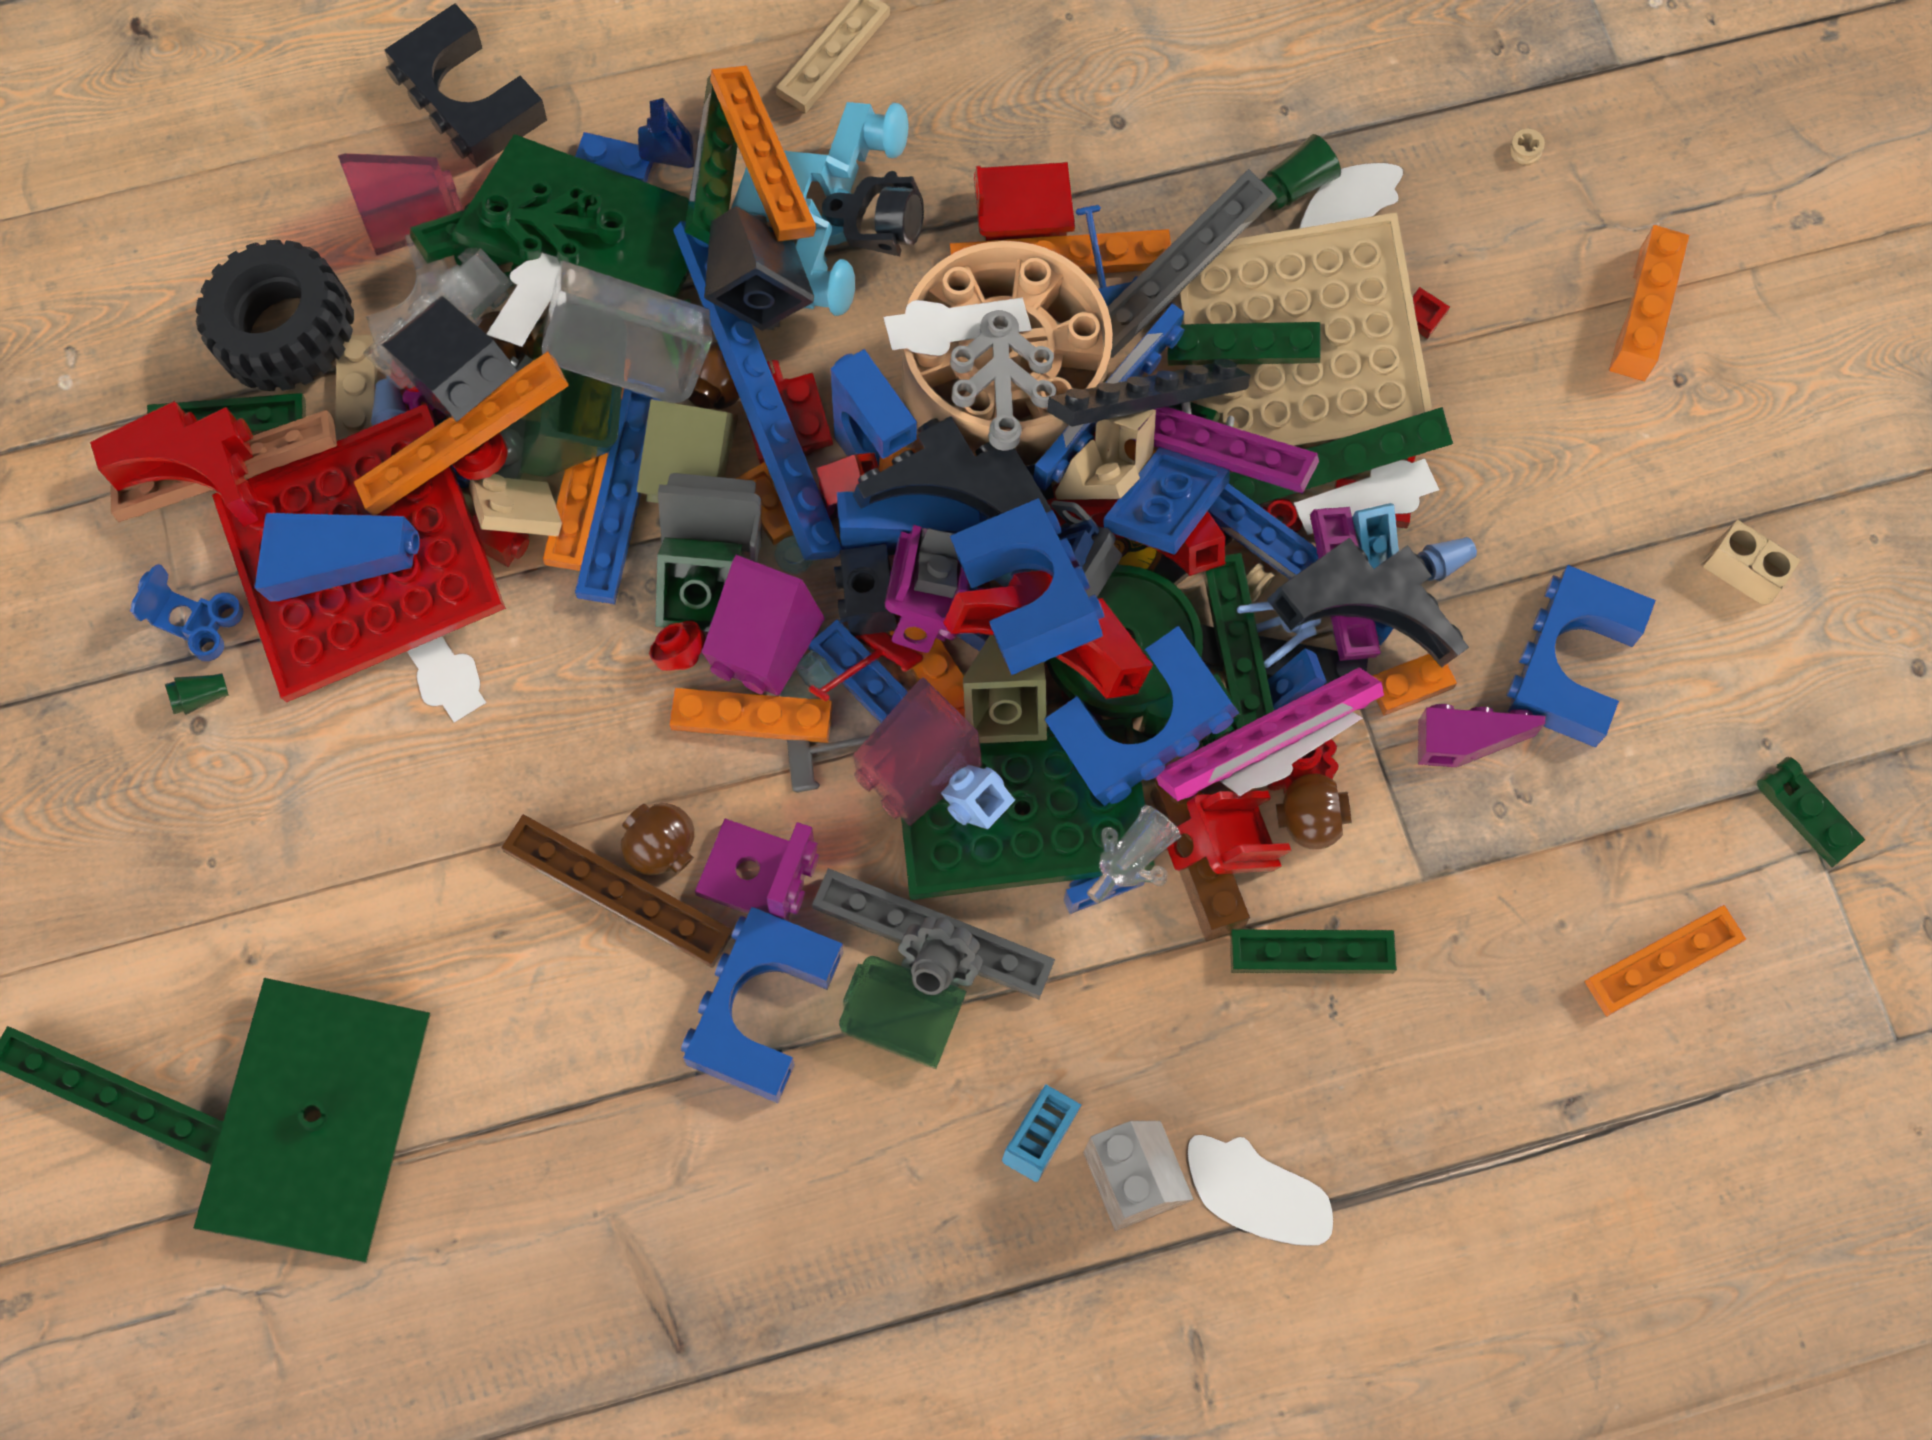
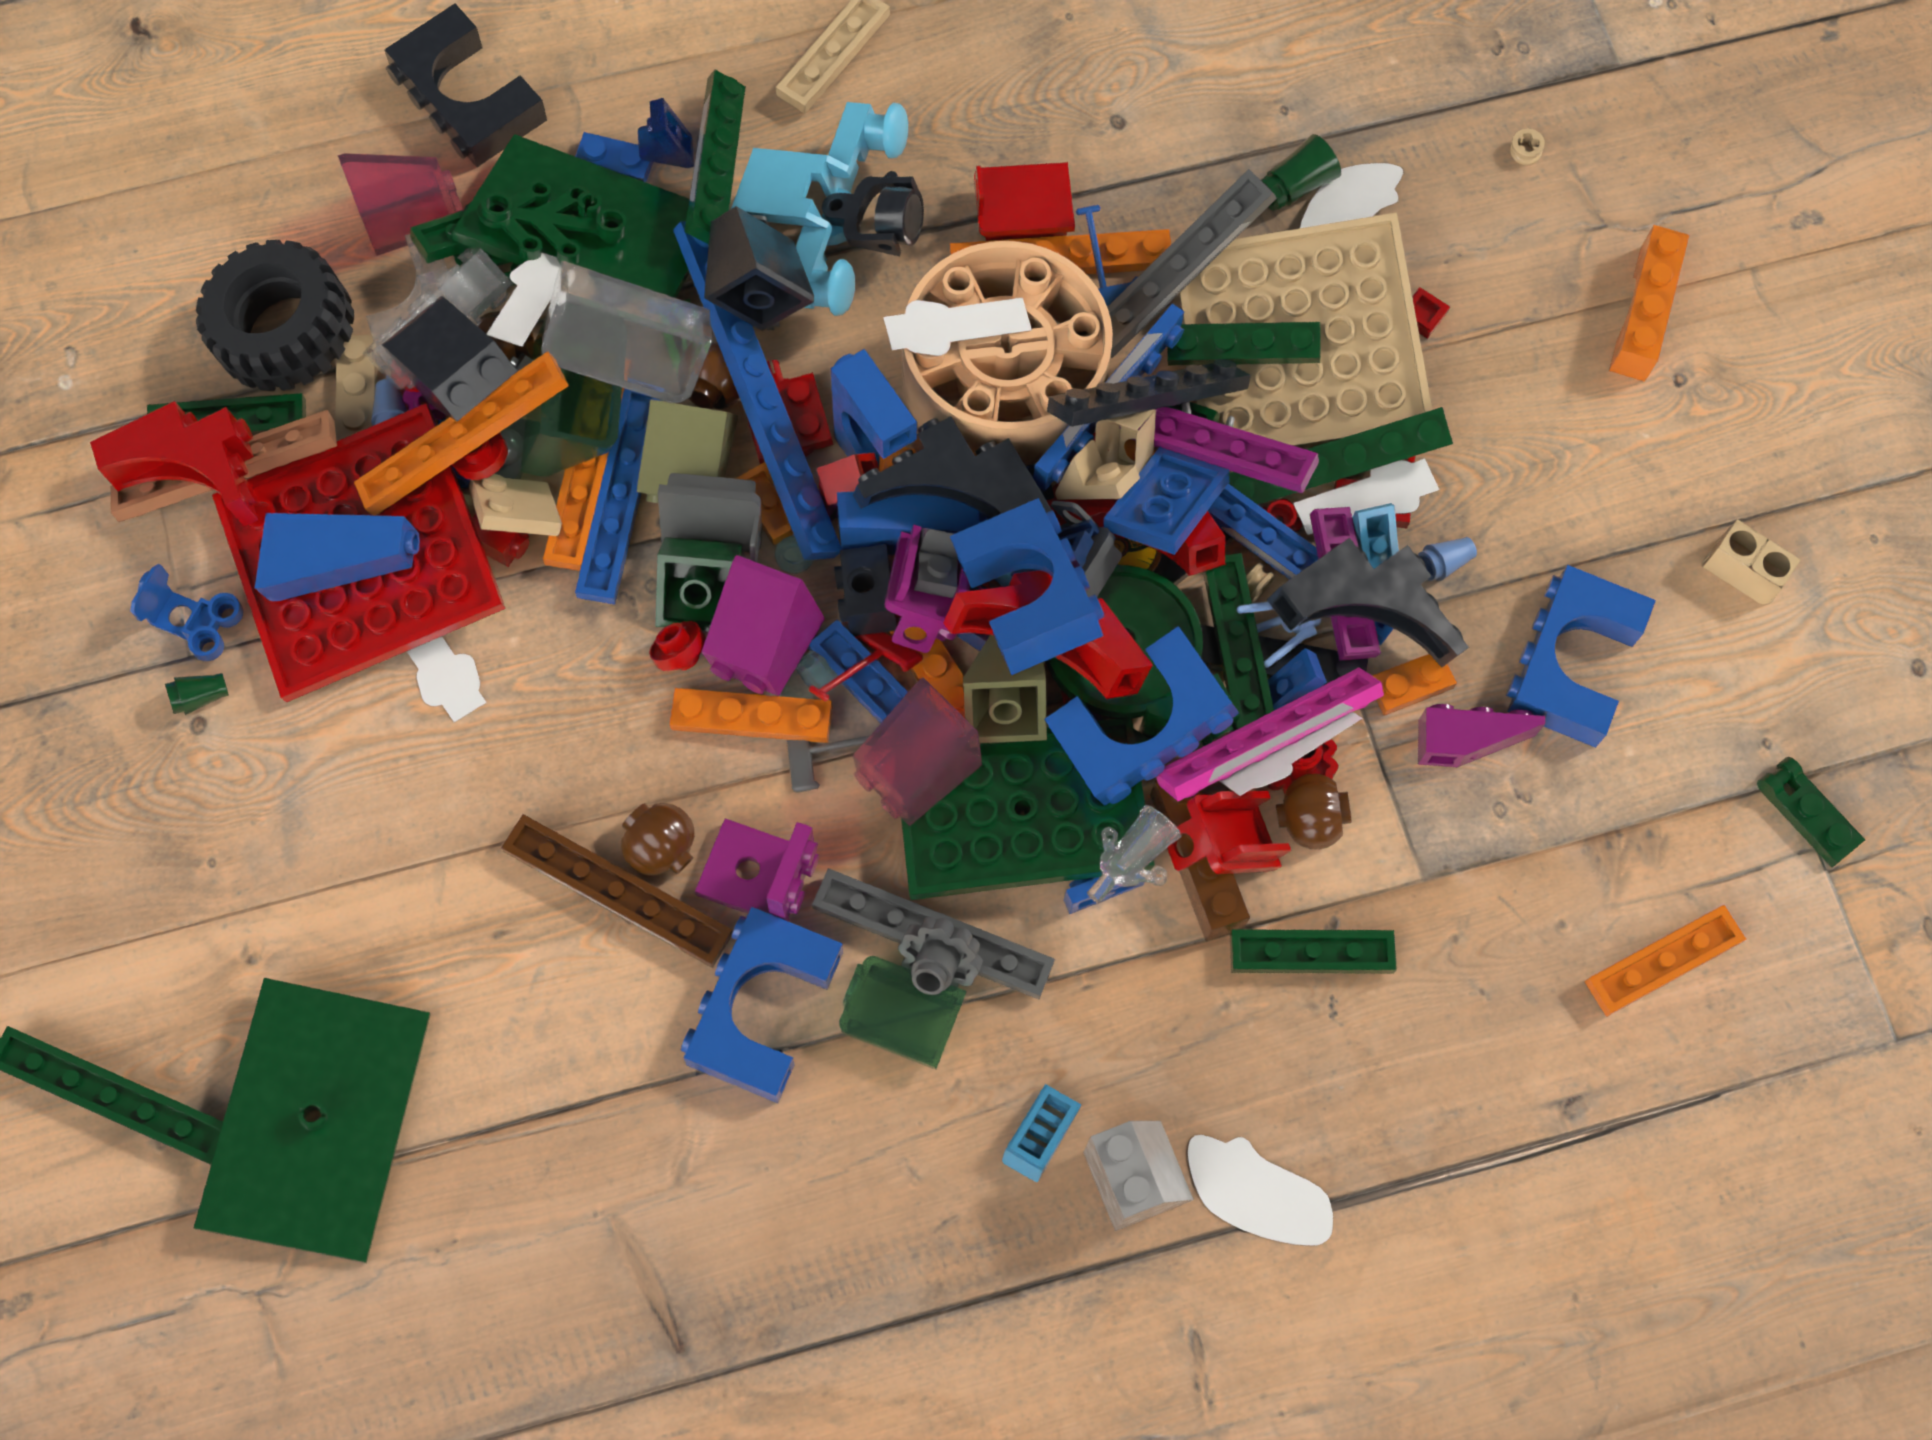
(762, 153): orange plate -> none
(977, 796): light blue brick -> none
(1002, 371): light grey plant -> none

